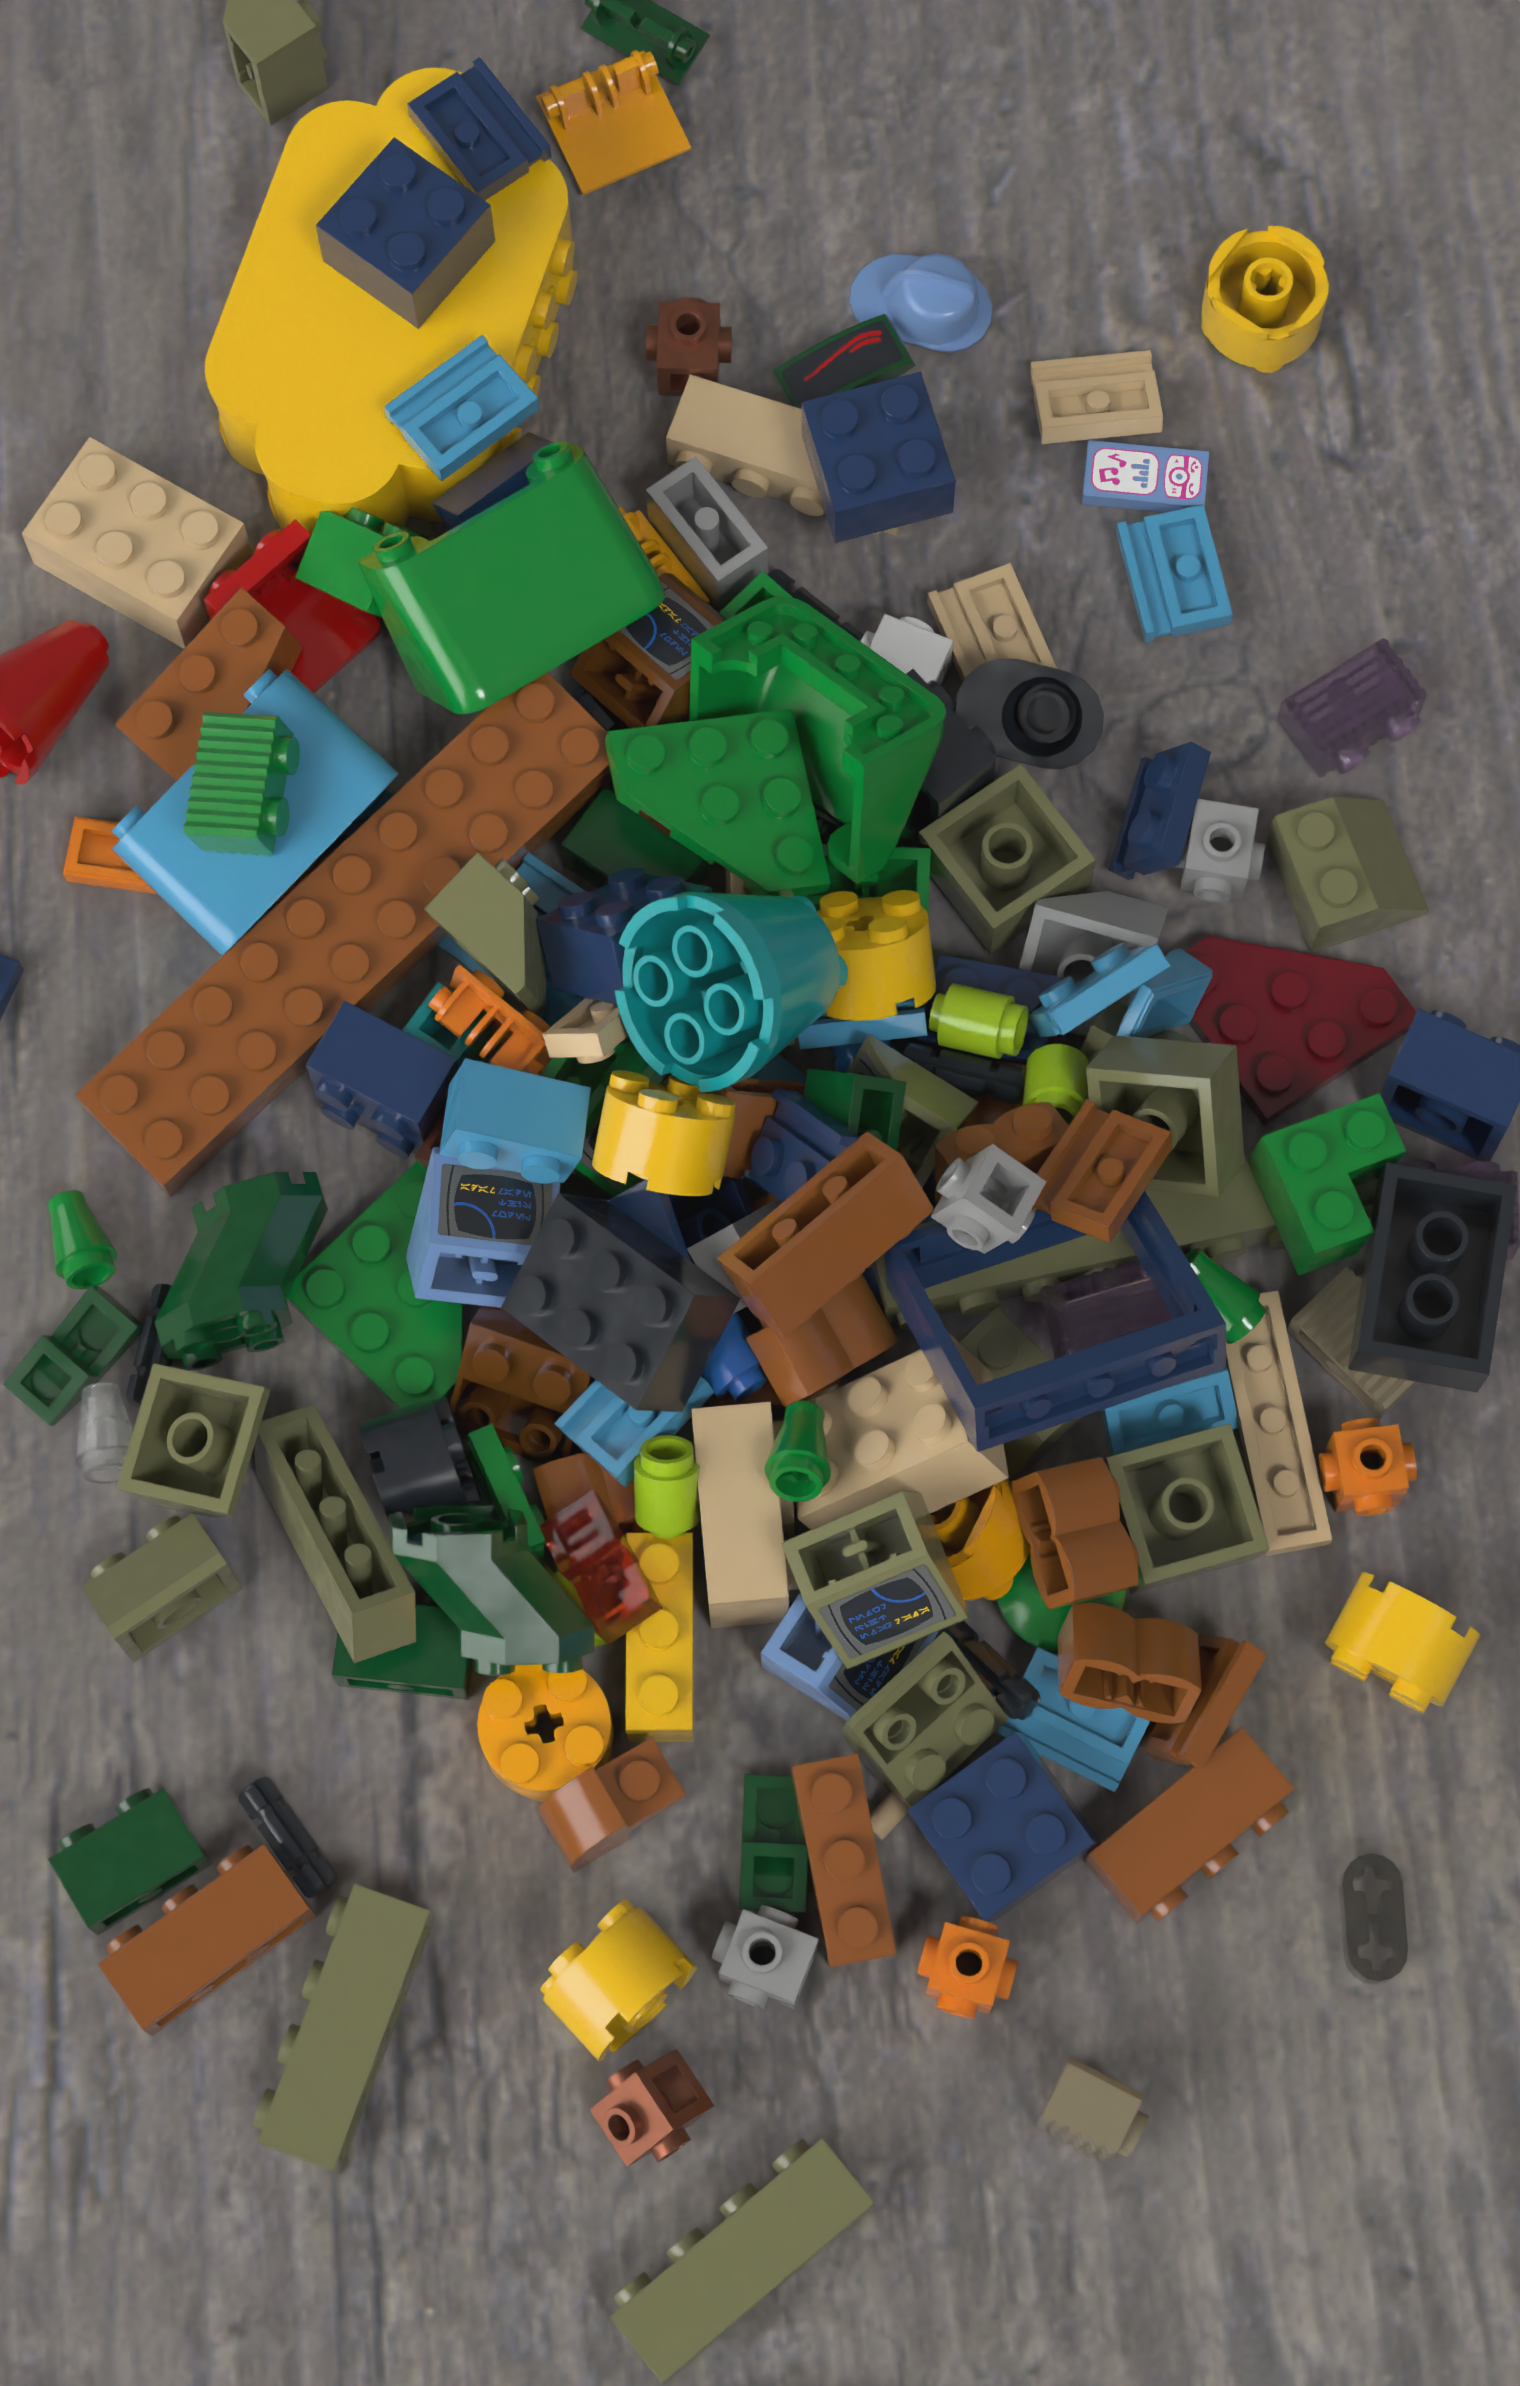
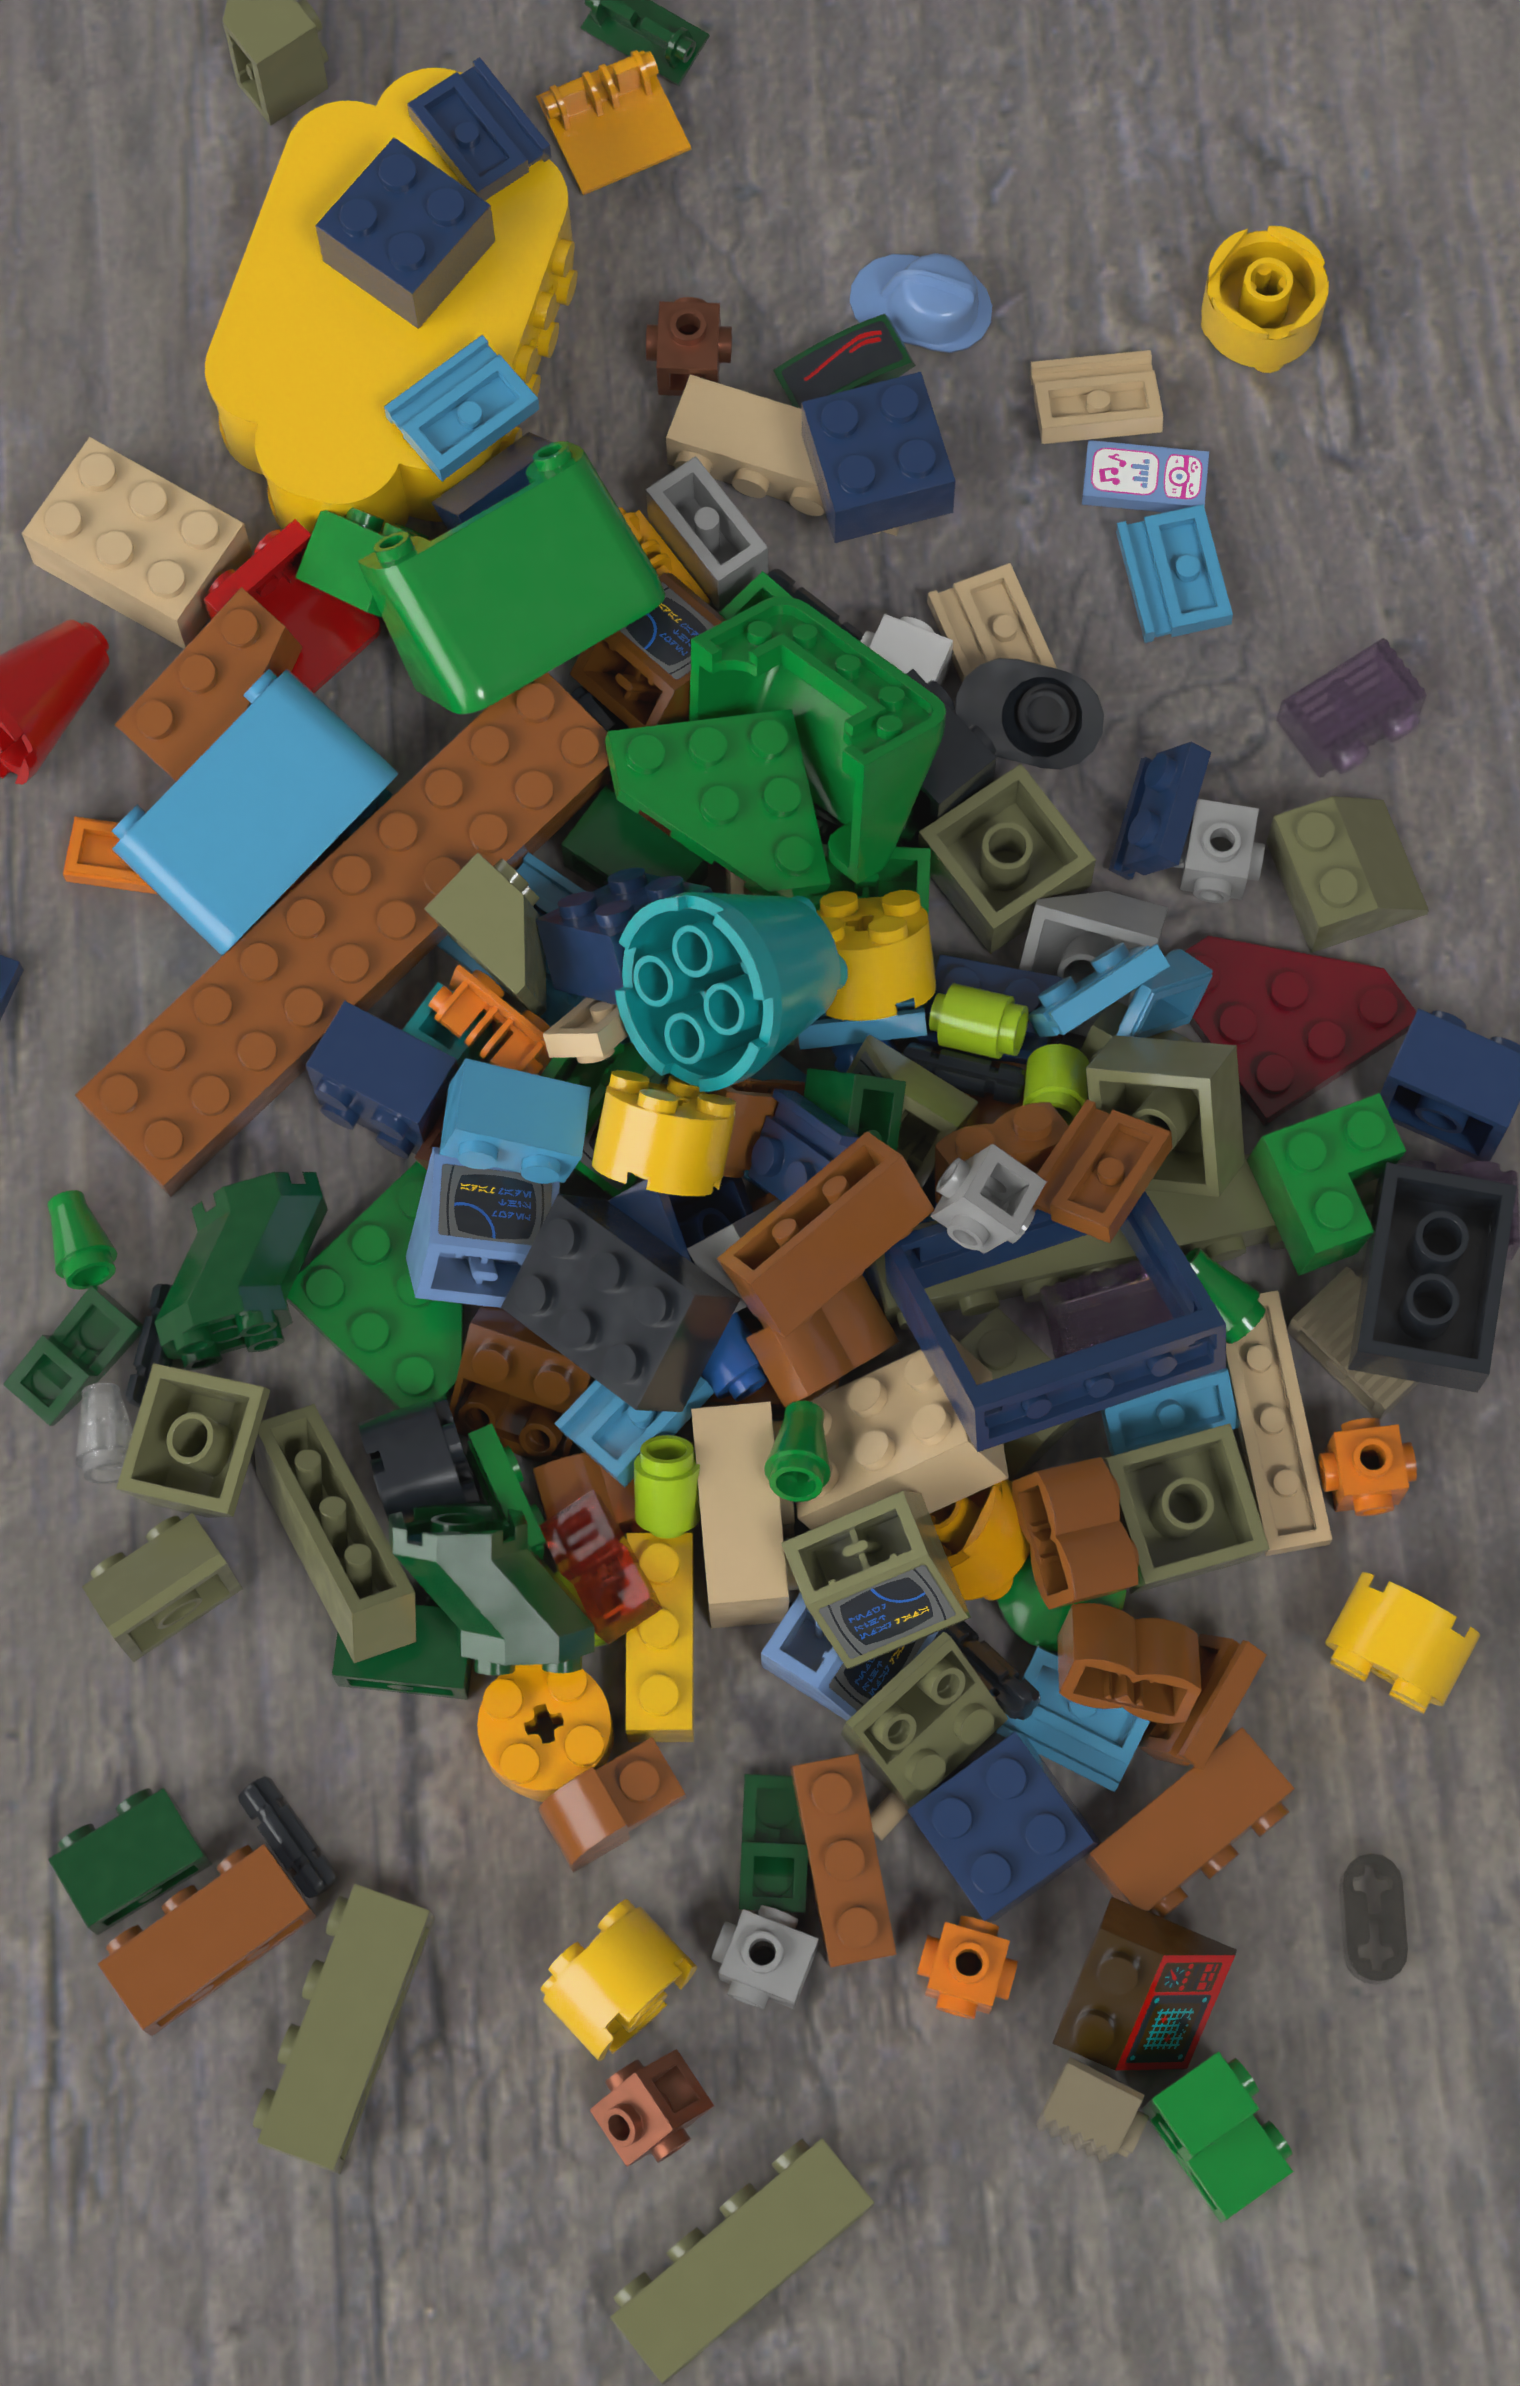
(241, 783): green brick -> none
(1143, 1992): none -> dark brown slope
(1216, 2137): none -> green brick

